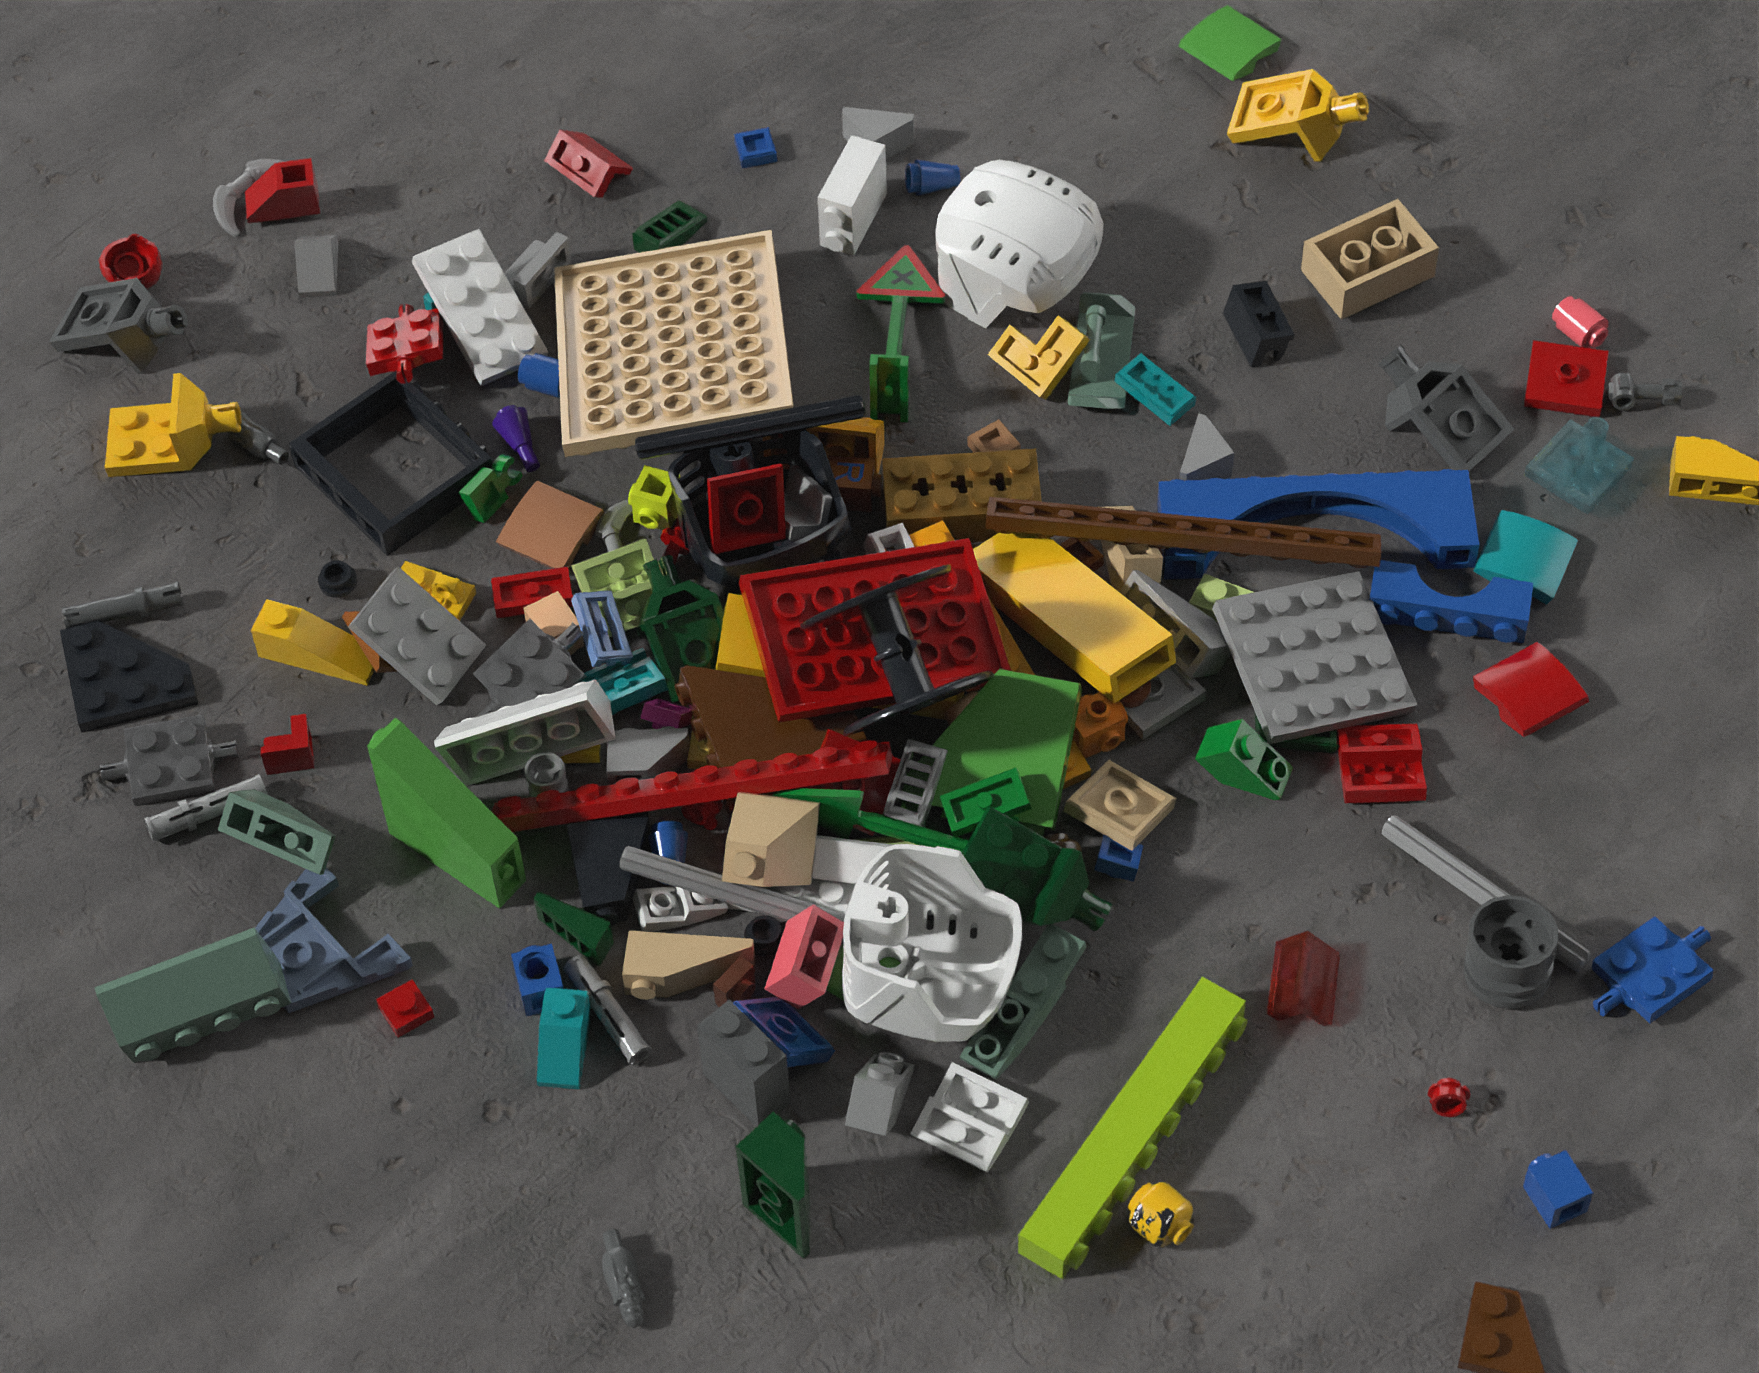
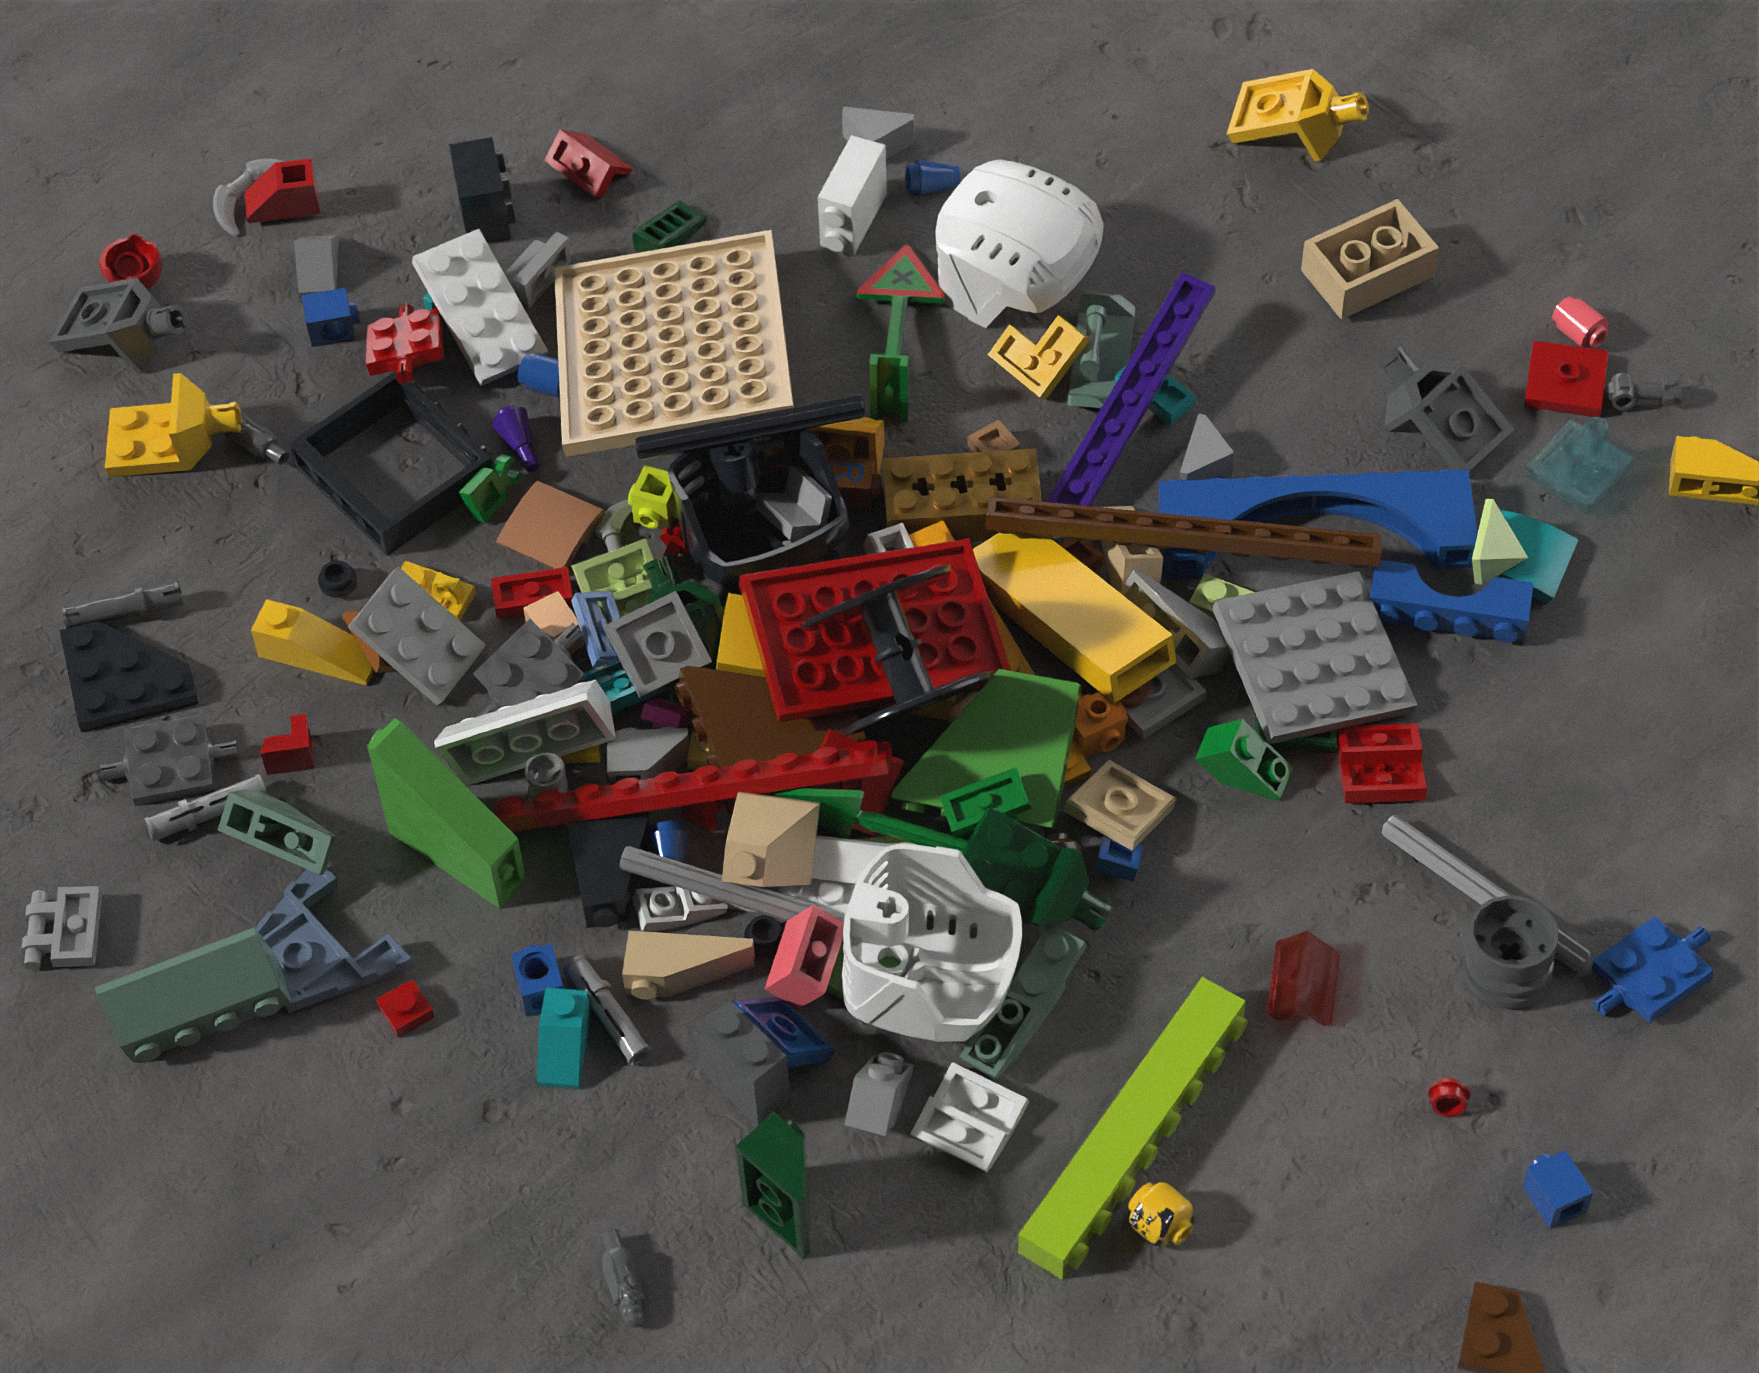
(75, 927): none -> light grey plate
(330, 317): none -> blue brick
(482, 188): none -> black brick
(577, 927): dark green slope -> none
(657, 644): none -> light grey plate
(735, 983): copper plate -> none
(746, 508): red slope -> none
(755, 147): blue tile -> none
(891, 807): light grey slope -> none
(1133, 392): none -> dark purple plate
(1229, 43): bright green slope -> none
(1257, 321): black hinge -> none
(1495, 545): none -> yellowish green slope
(1530, 689): red slope -> none

